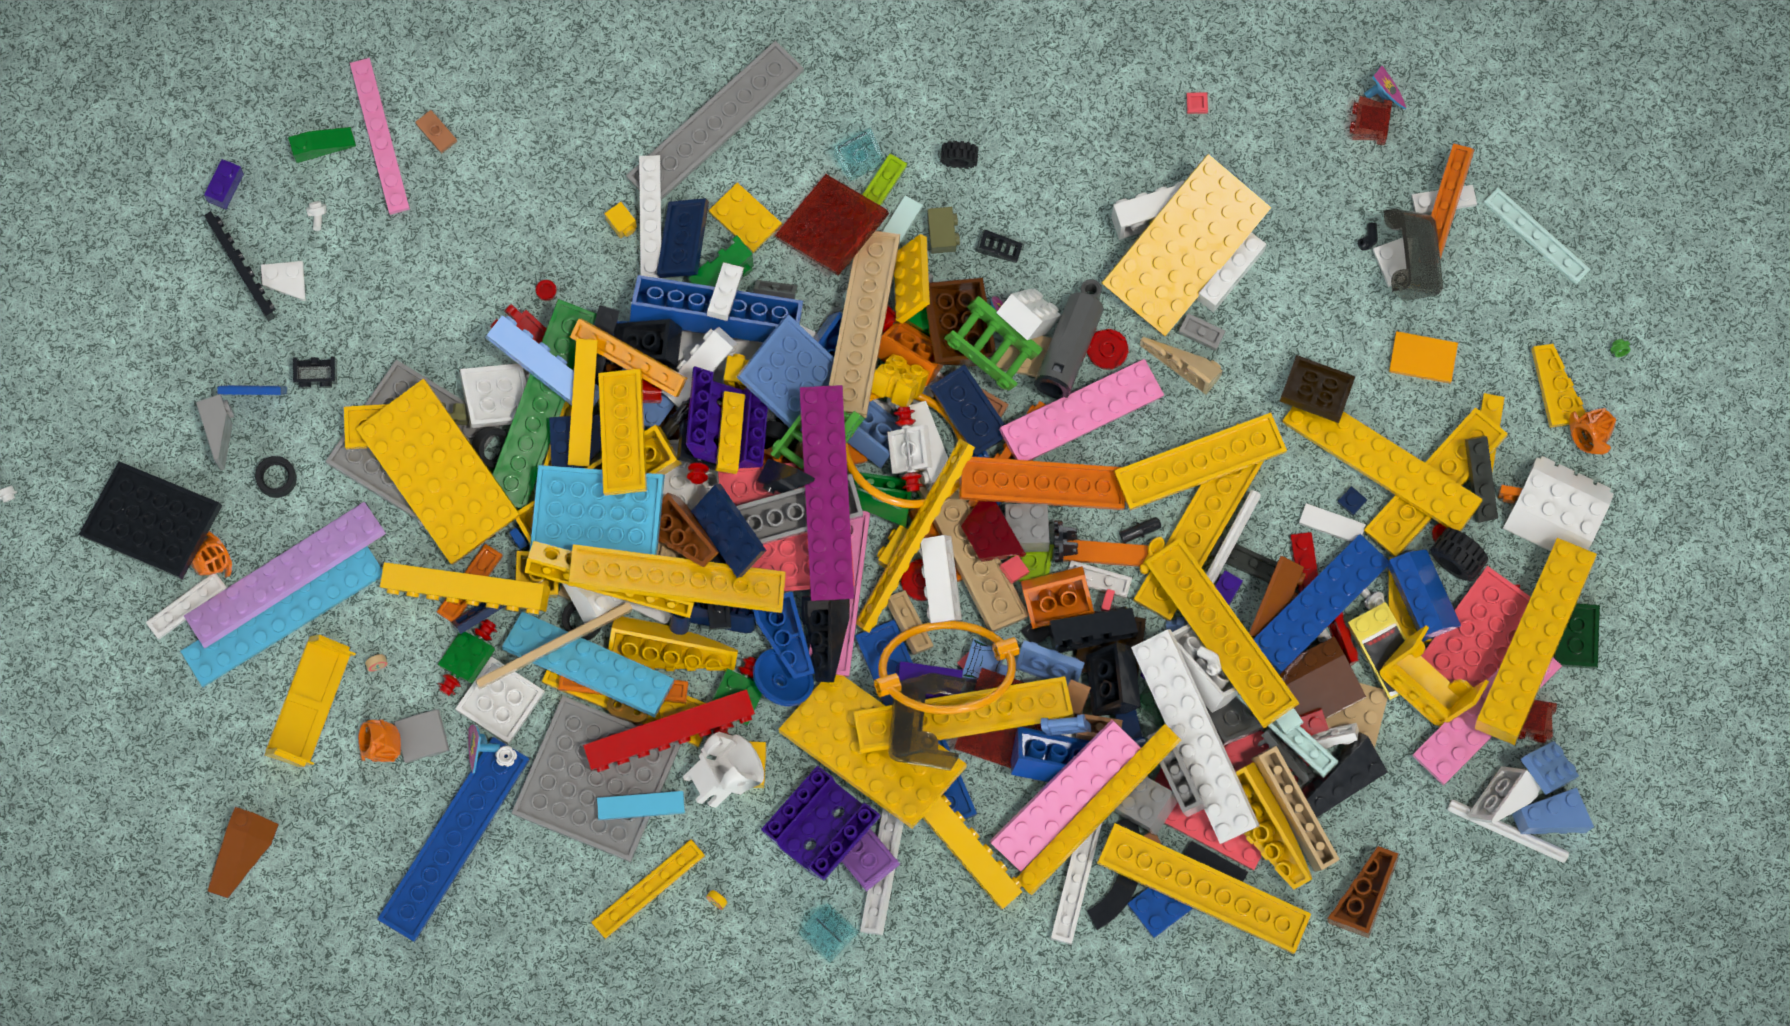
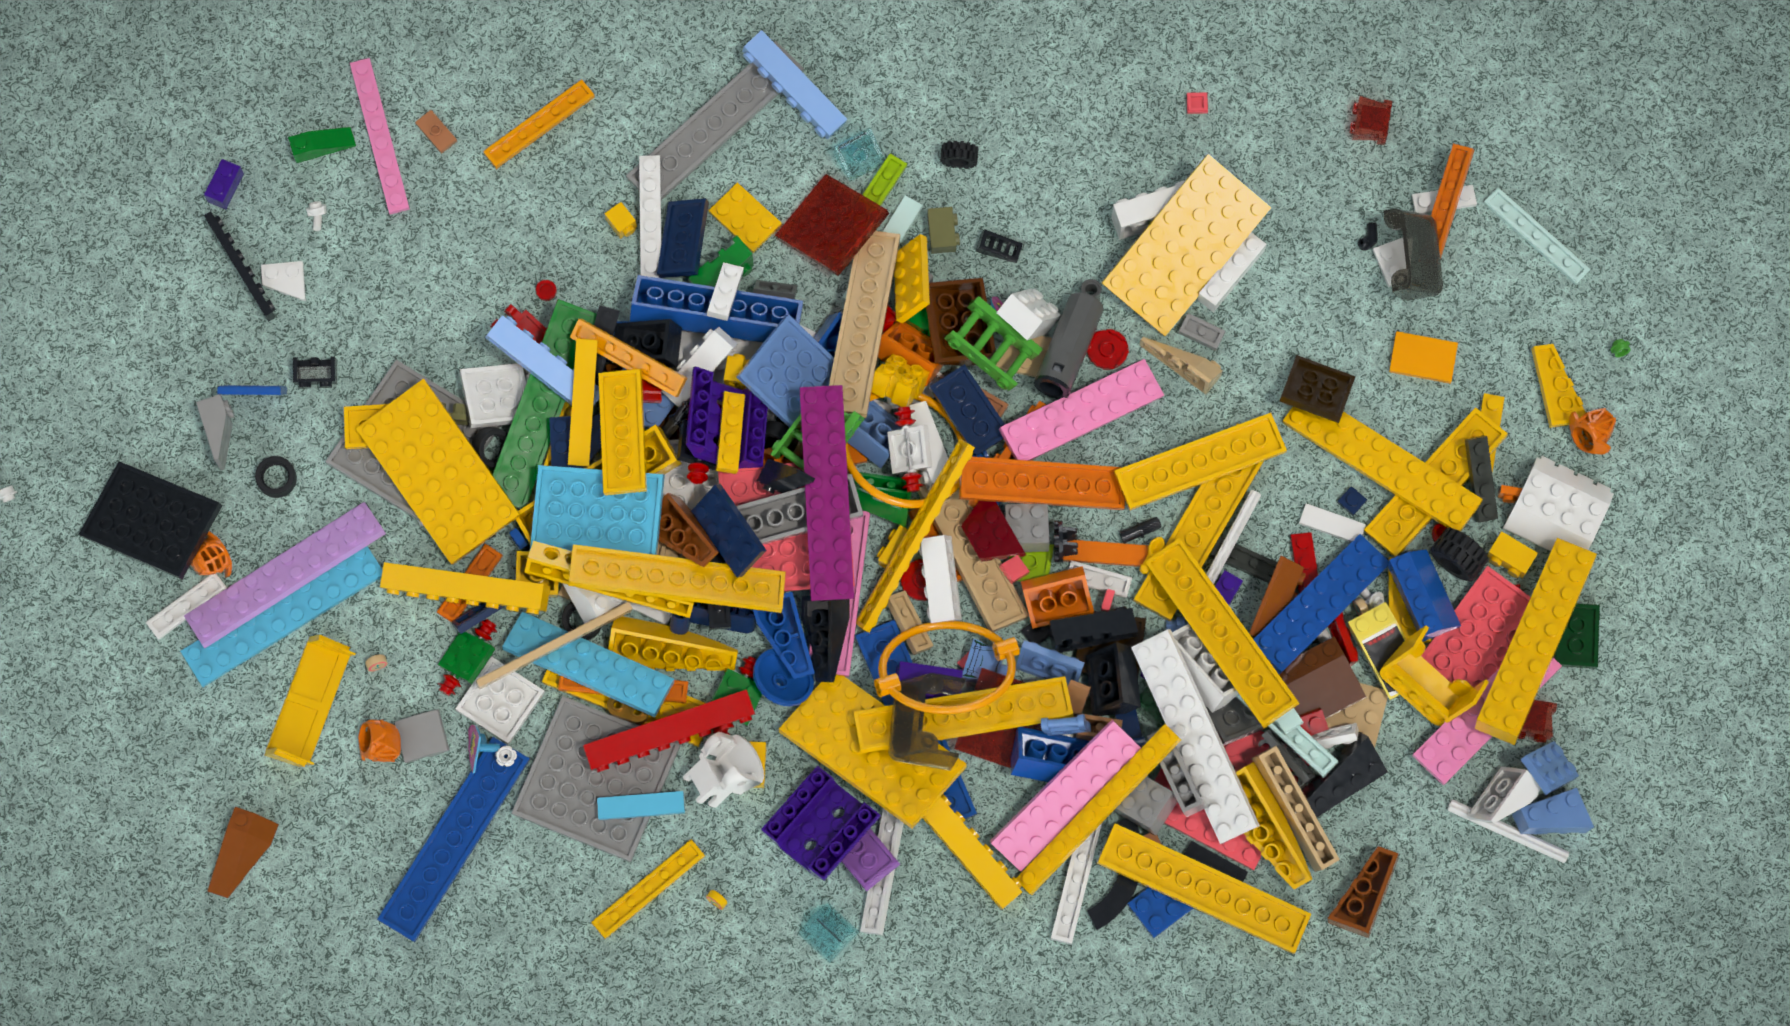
(539, 124): none -> light orange plate
(794, 85): none -> light blue brick
(1212, 659): white arm -> none
(1360, 606): none -> tan tile
(1385, 88): shield -> none
(1511, 555): none -> yellow brick

